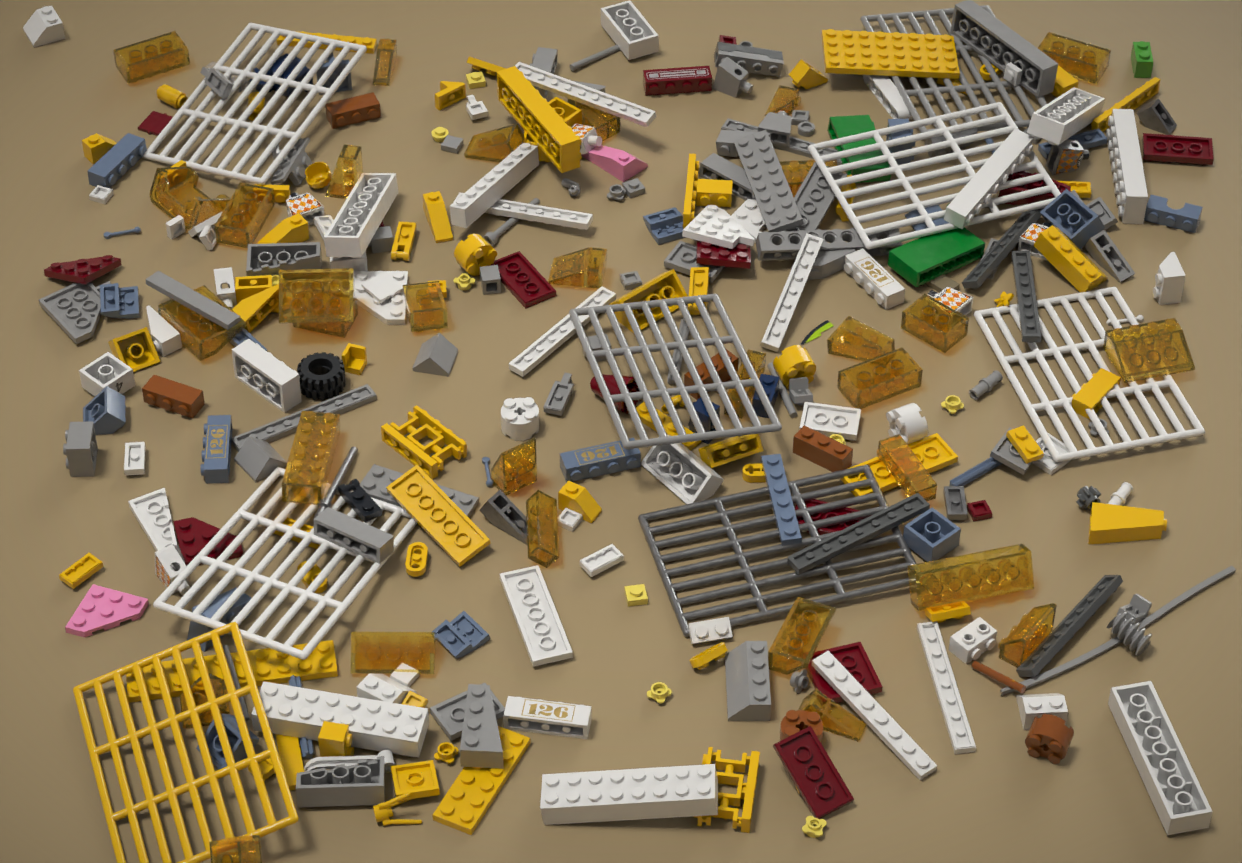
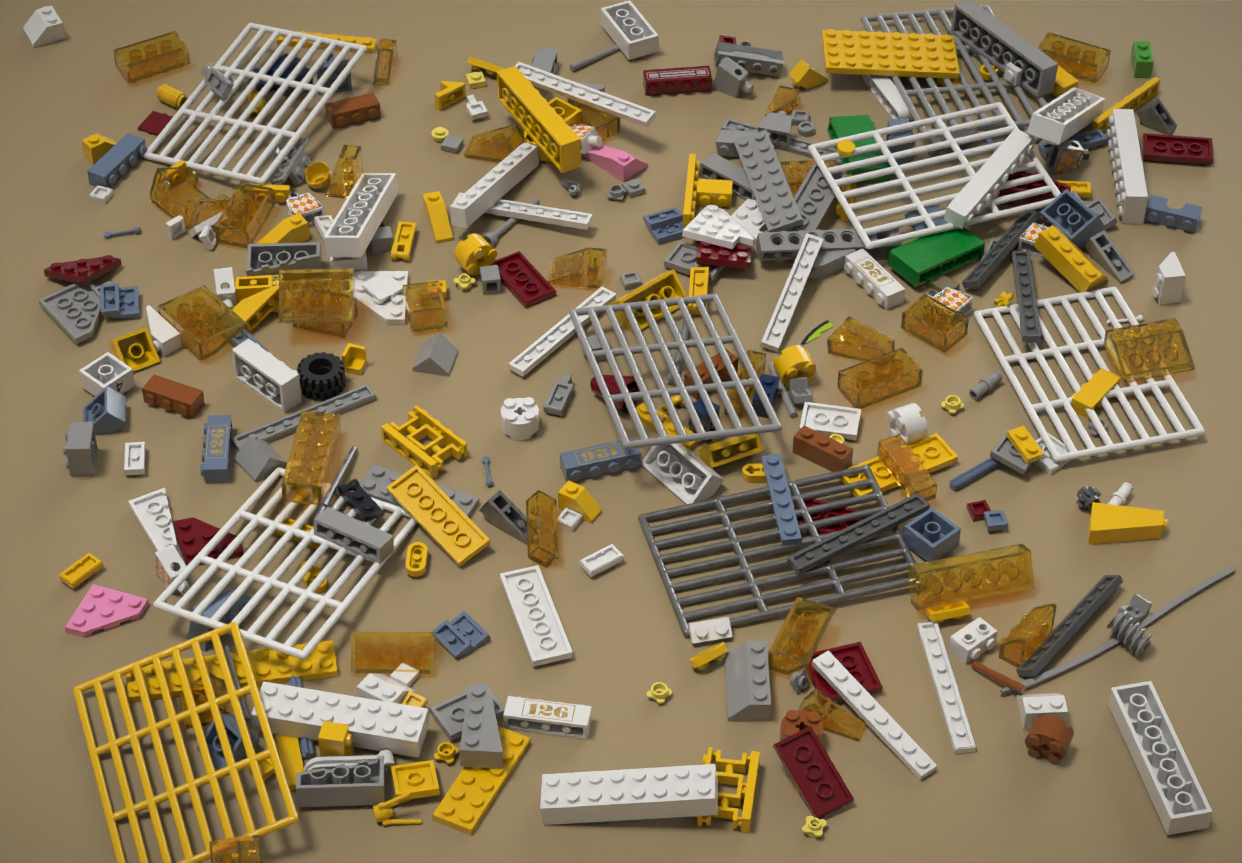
(193, 300): light grey tile -> none
(515, 468): clear yellow slope -> none
(636, 595): light yellow plate -> none
(845, 148): none -> yellow tile
(955, 502): flat silver plate -> none
(995, 520): none -> sand blue plate

